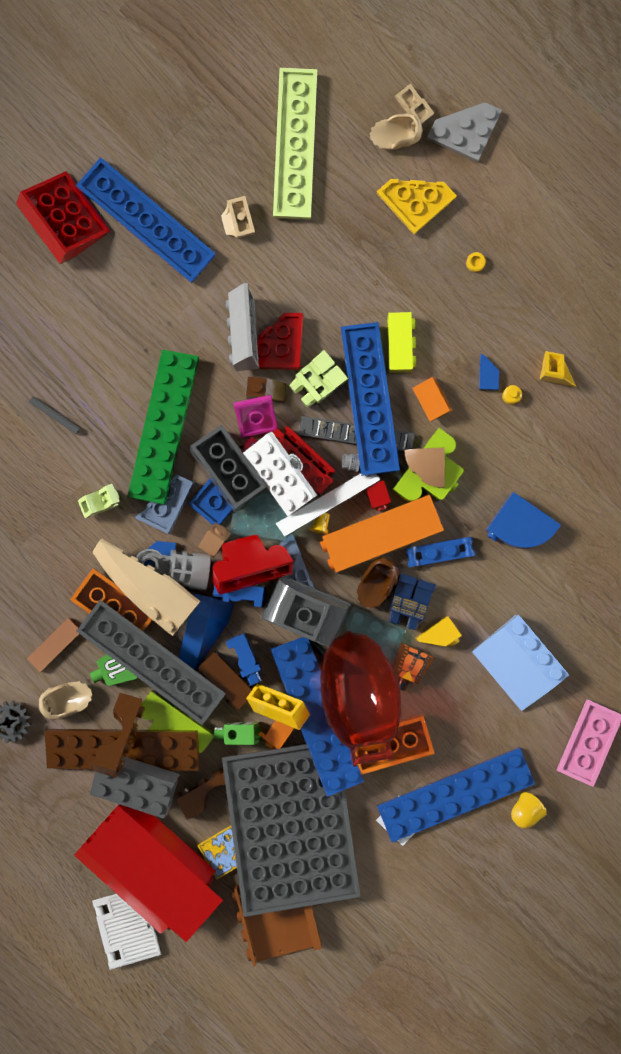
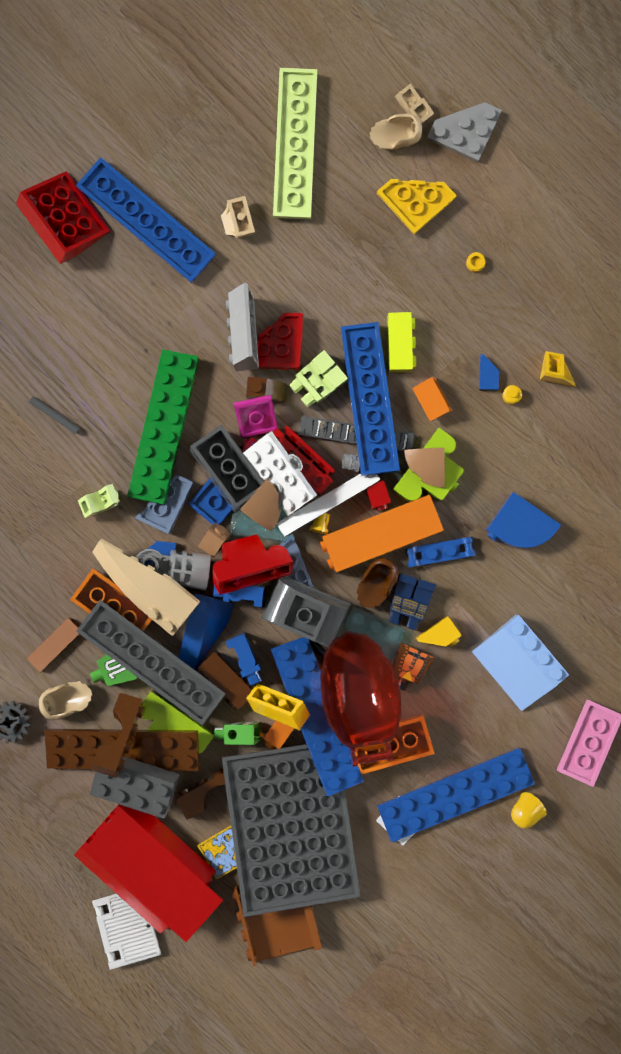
(264, 505): none -> medium nougat brick

